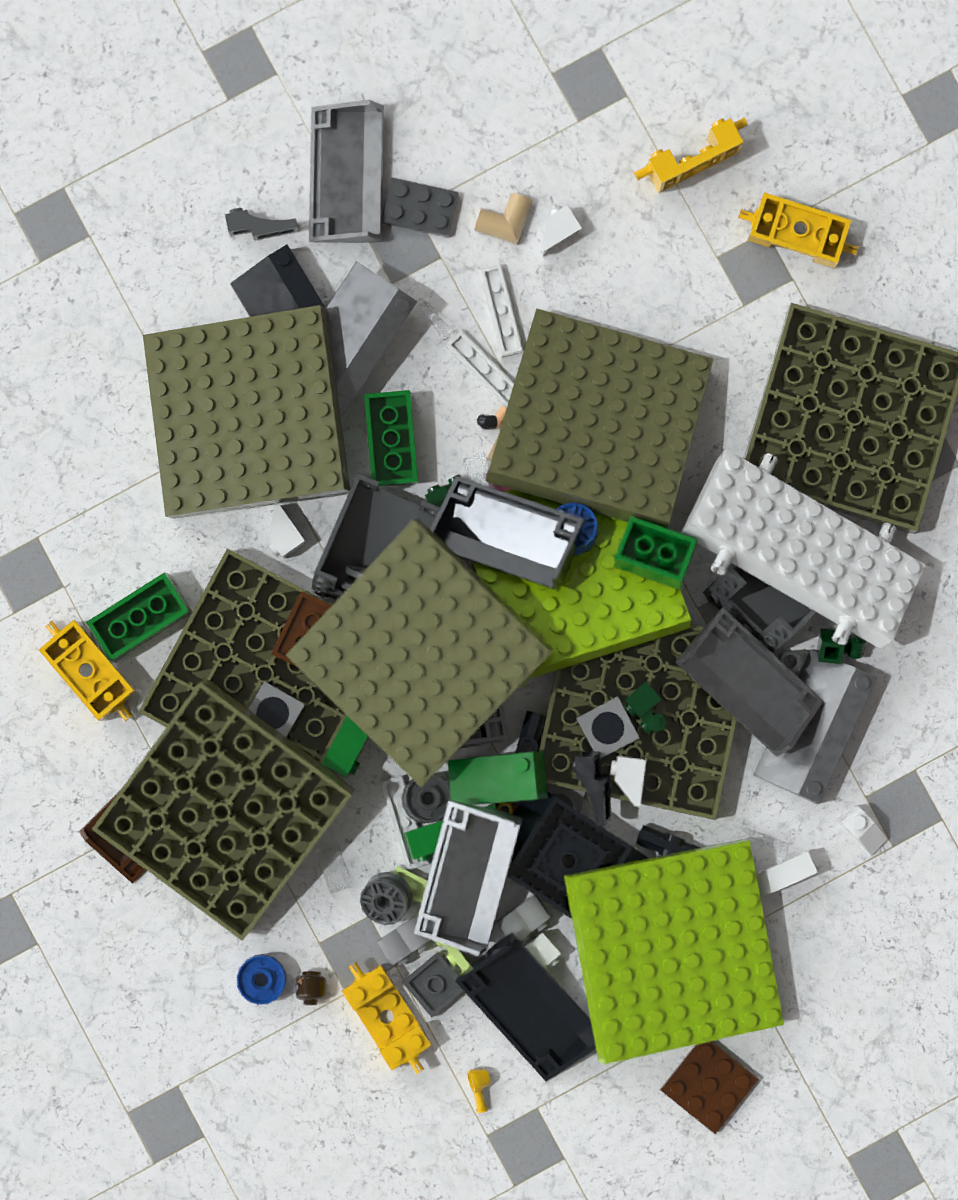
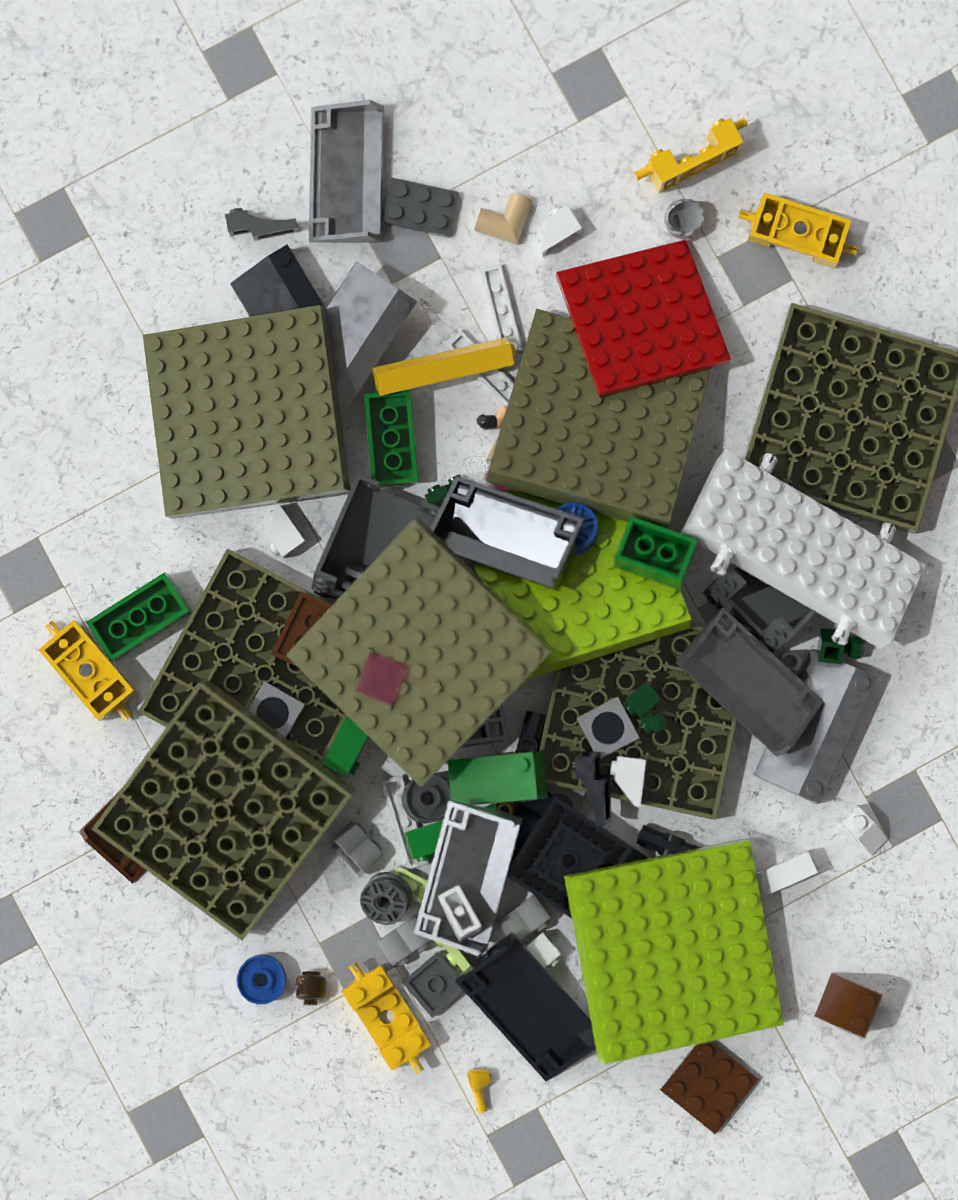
(356, 848): none -> light grey brick
(380, 678): none -> clear pink piece
(443, 366): none -> yellow brick
(459, 913): none -> white slope
(642, 318): none -> red plate
(684, 218): none -> light grey hair
(848, 1005): none -> reddish brown slope

